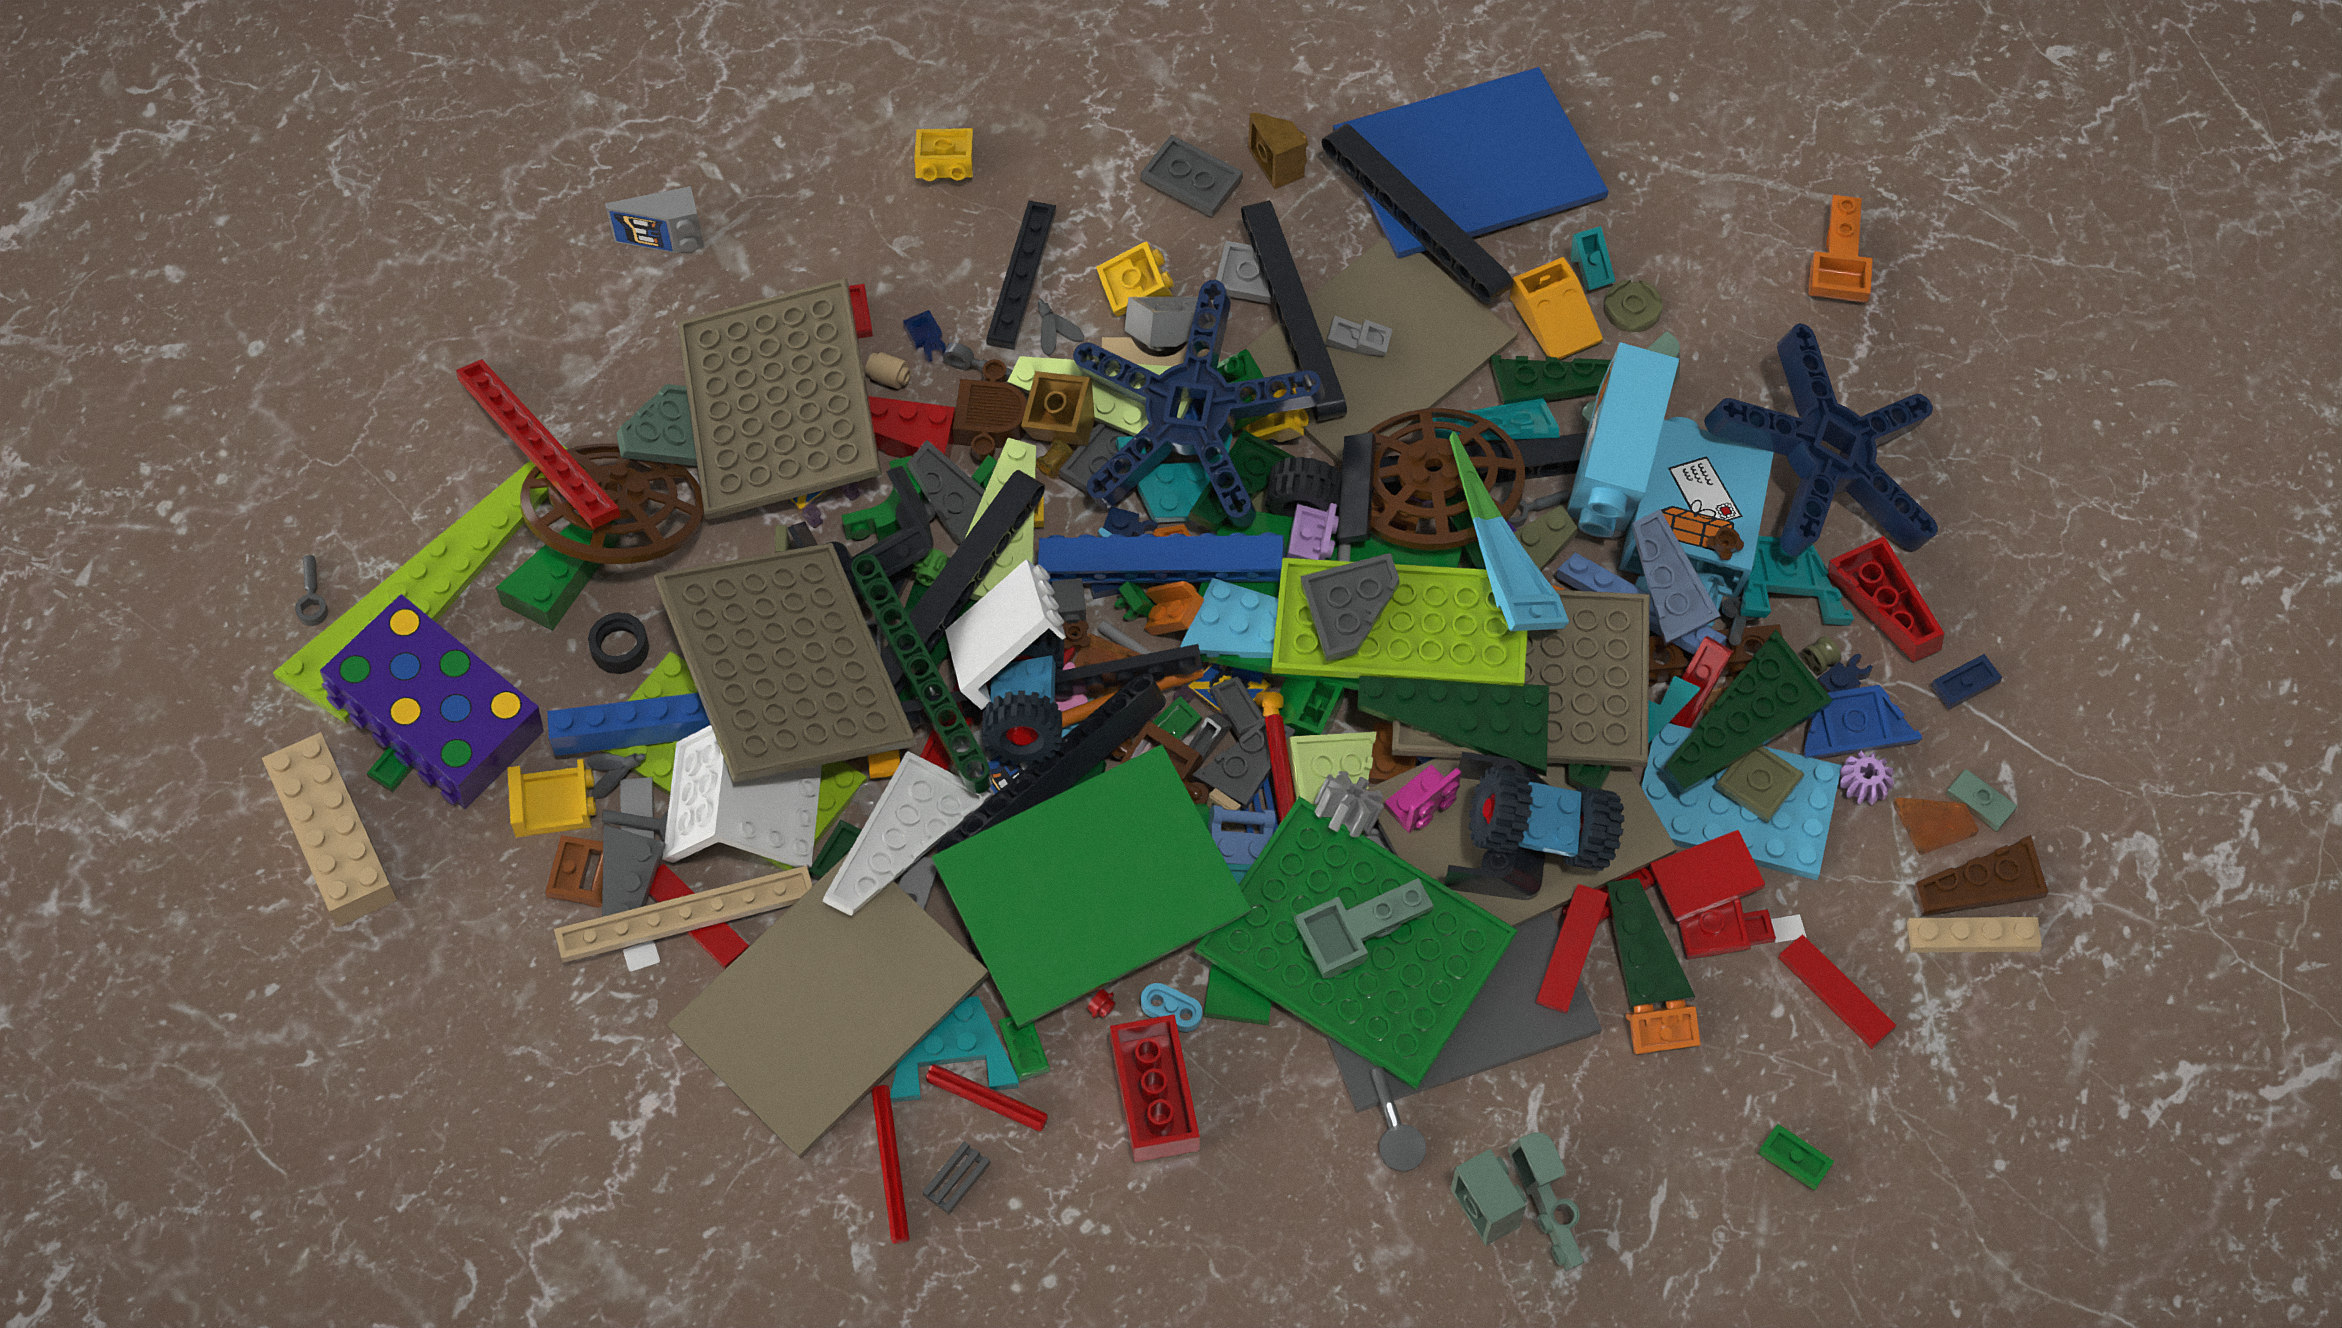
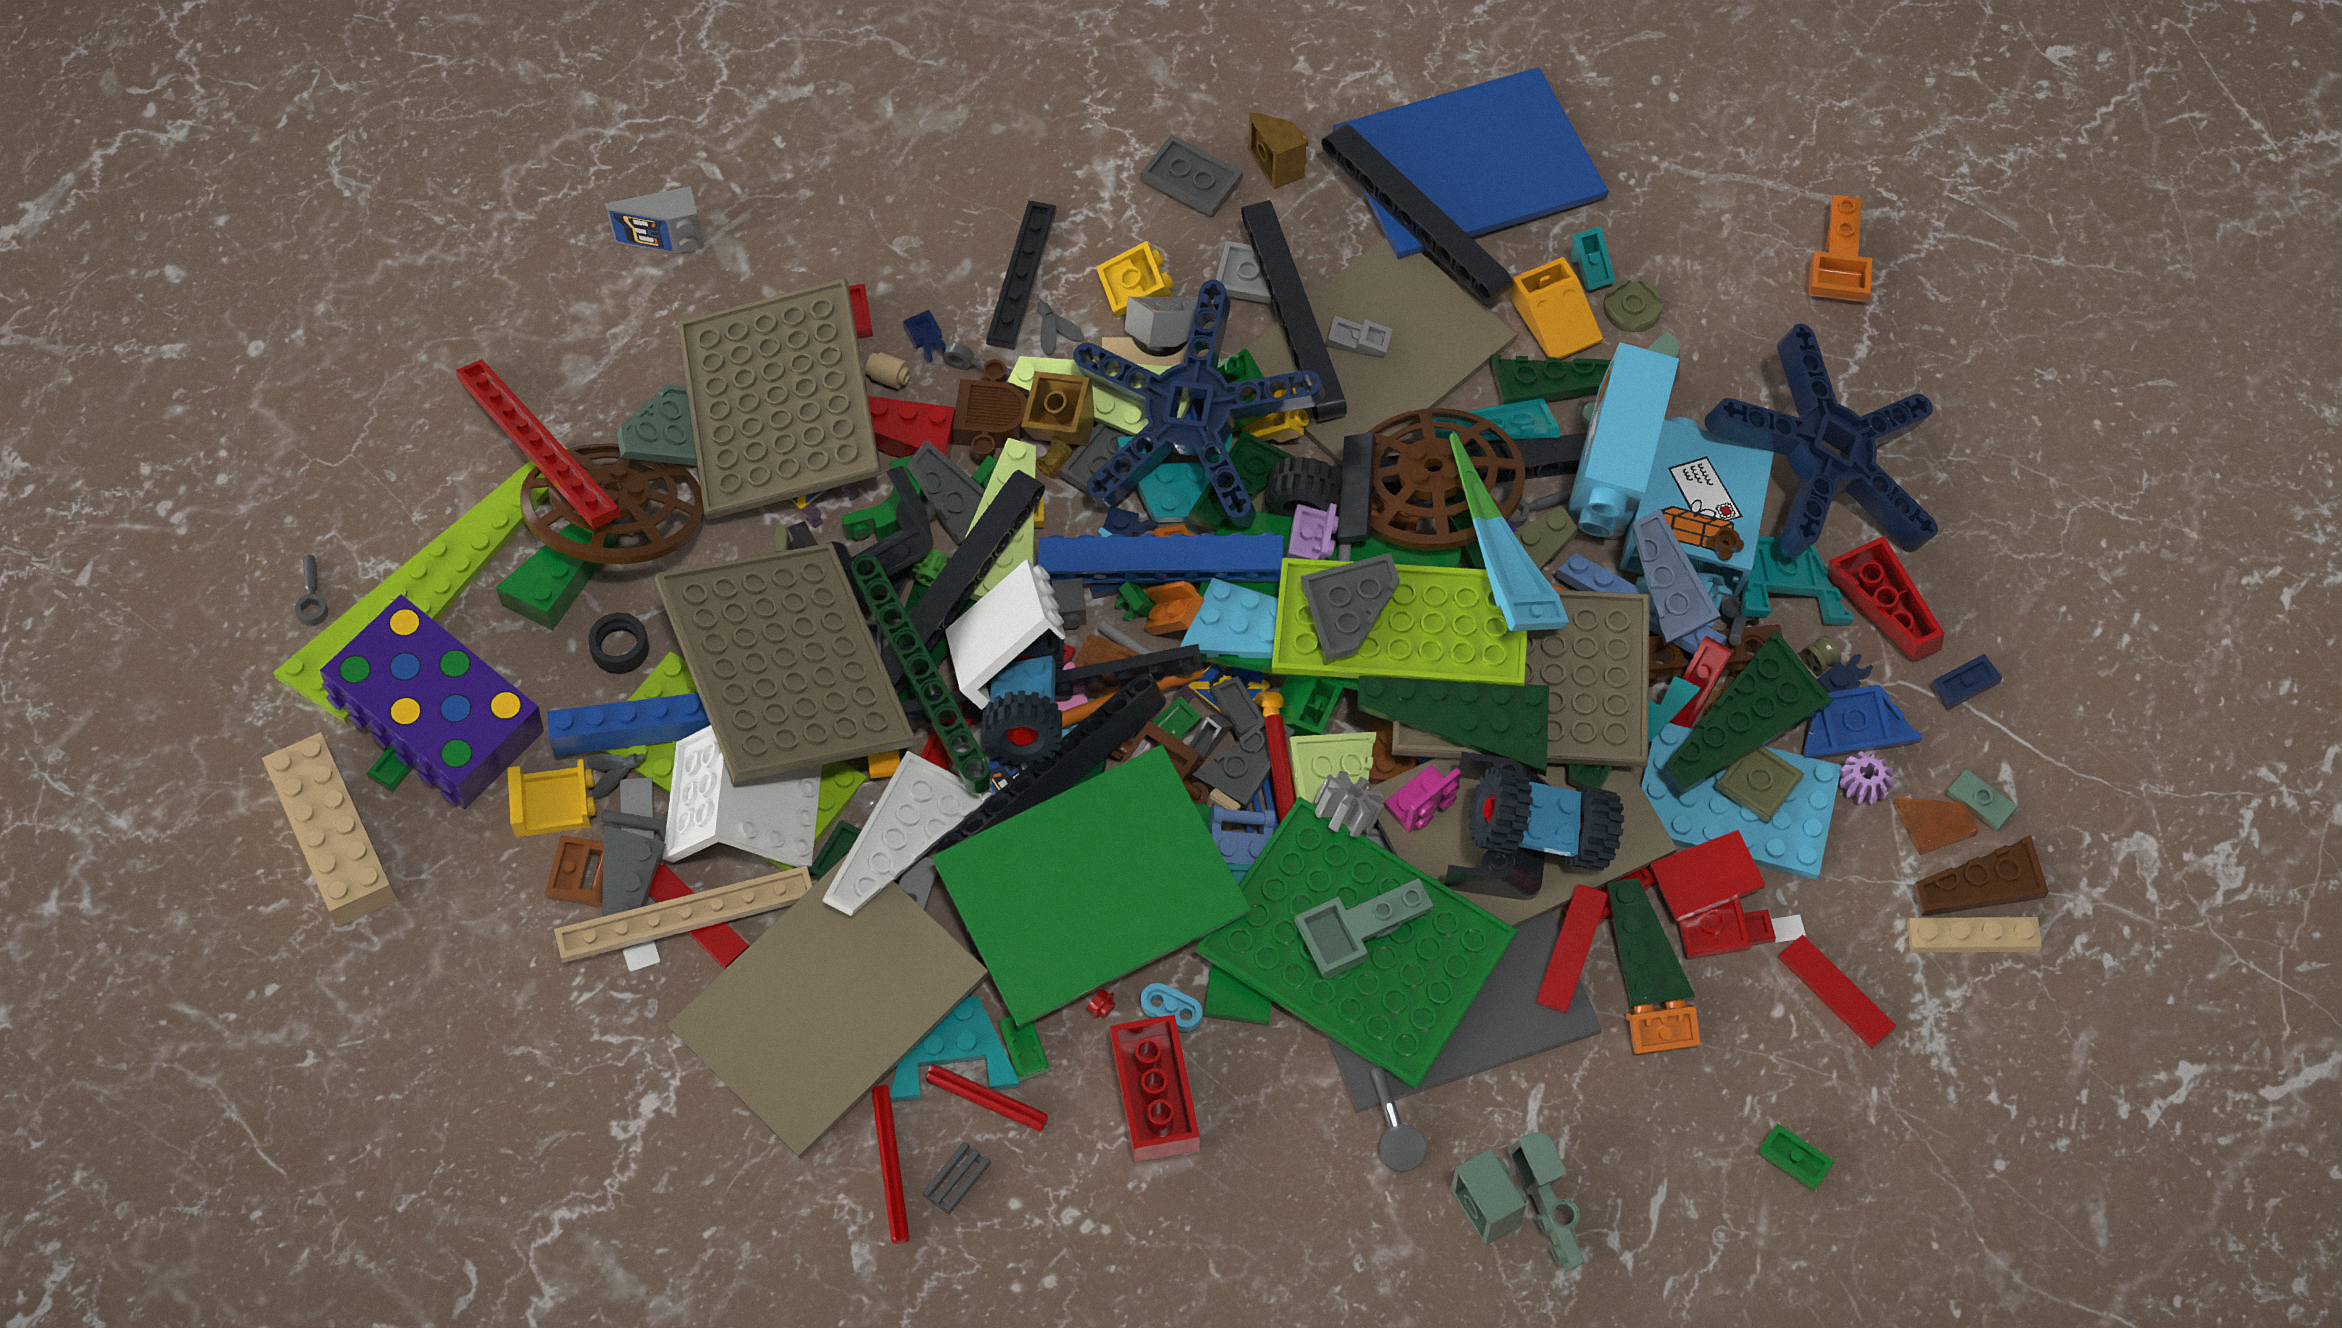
(944, 153): yellow plate -> none
(1079, 641): reddish brown plate -> none

